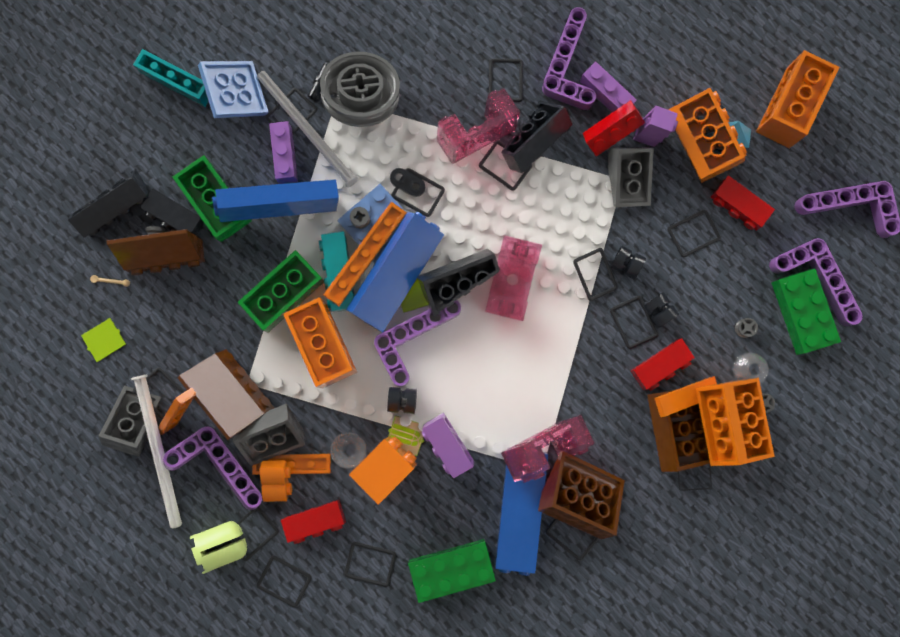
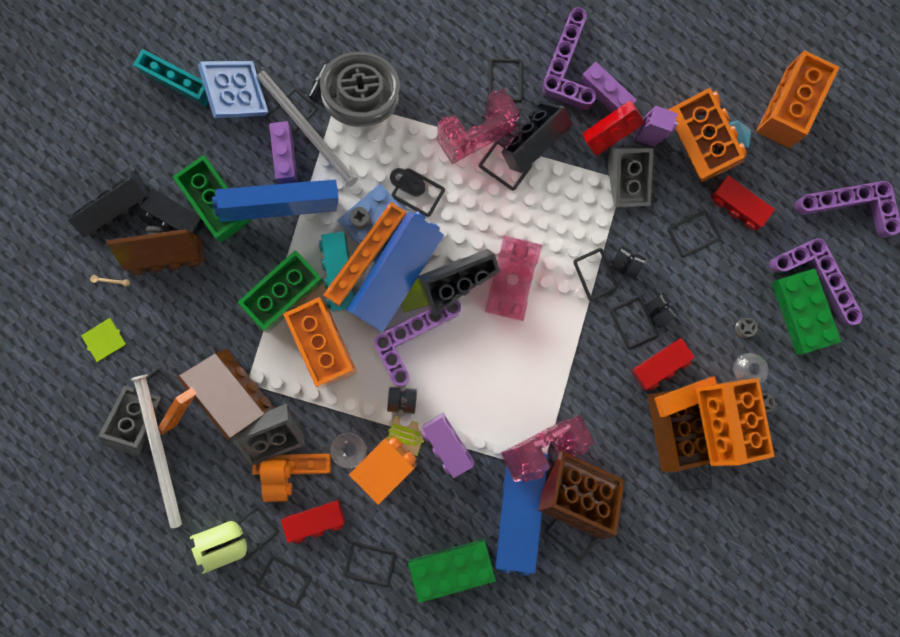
(219, 463): medium lavender beam -> none

